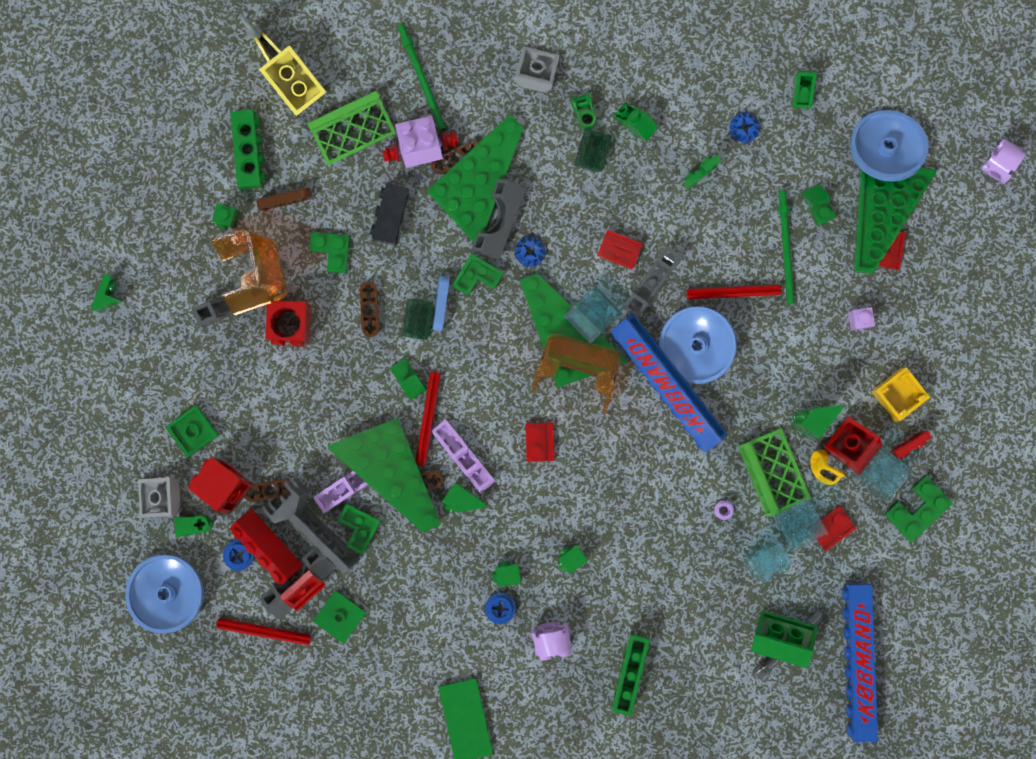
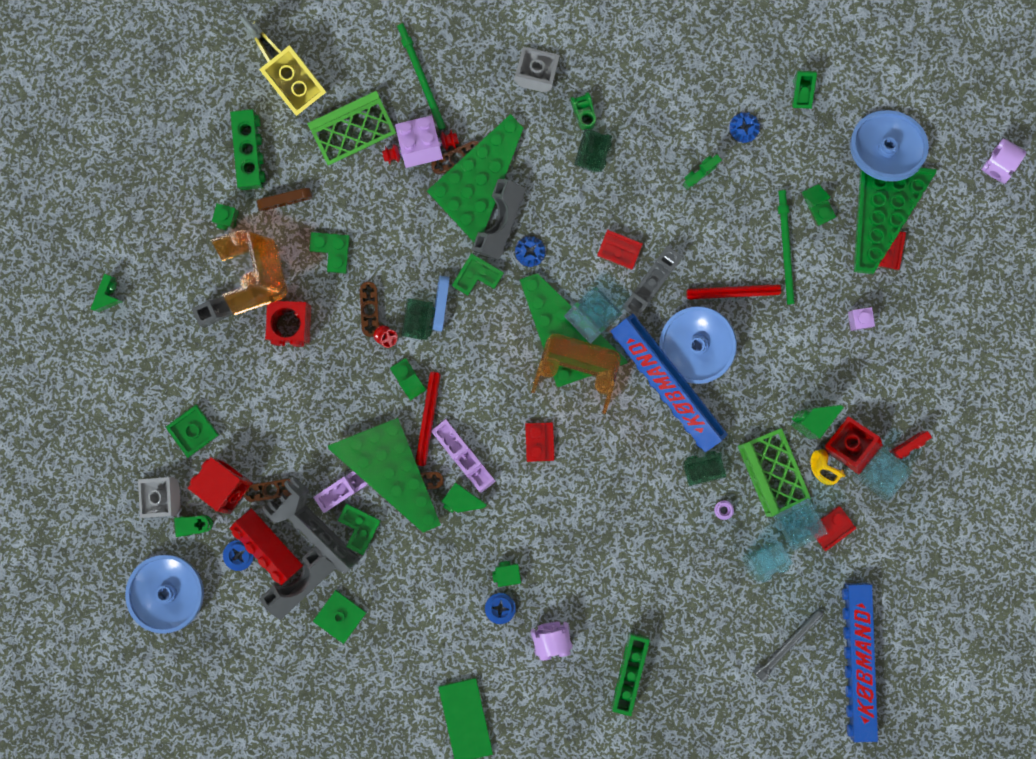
(263, 631): red axle -> none
(302, 590): red plate -> none
(389, 339): none -> red wheel
(390, 214): black brick -> none
(571, 559): green brick -> none
(636, 121): green slope -> none
(704, 468): none -> clear green bracket
(784, 639): green slope -> none
(900, 394): yellow container -> none
(933, 507): green plate -> none

